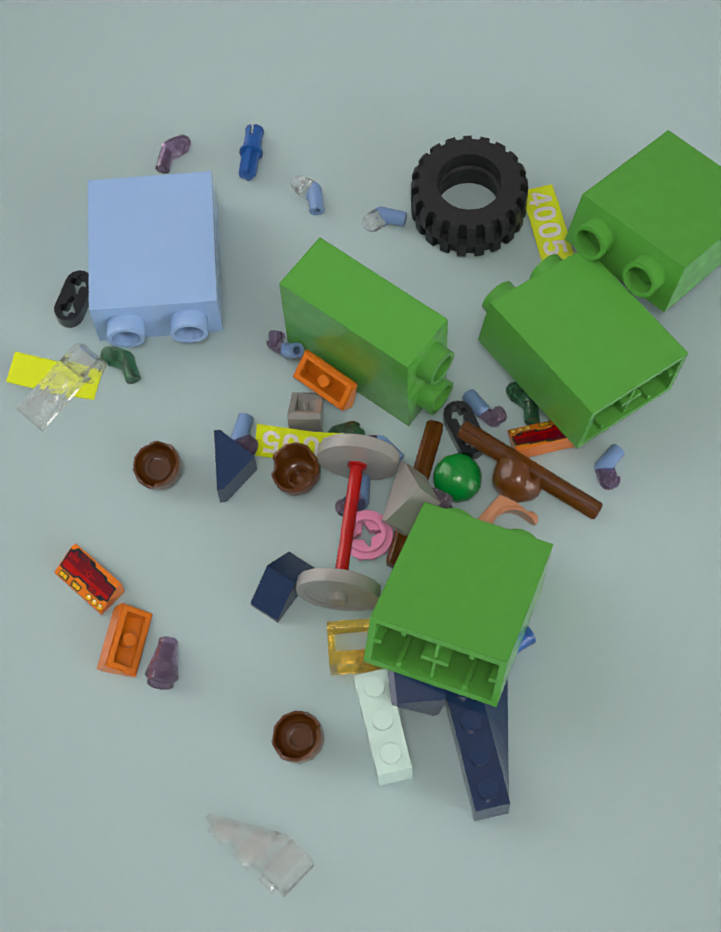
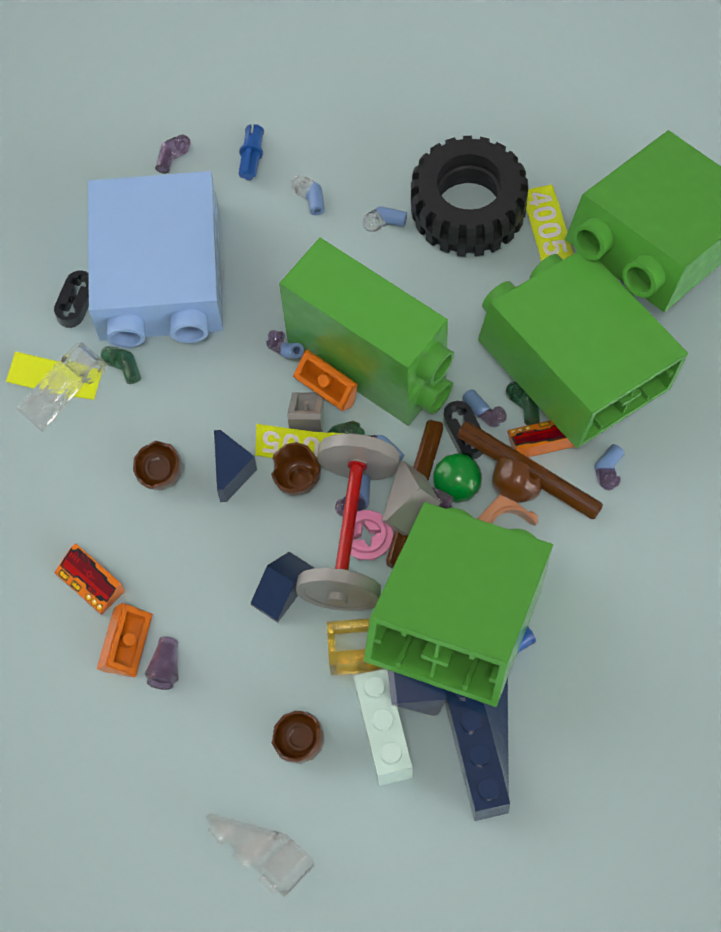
(241, 433): arm -> none

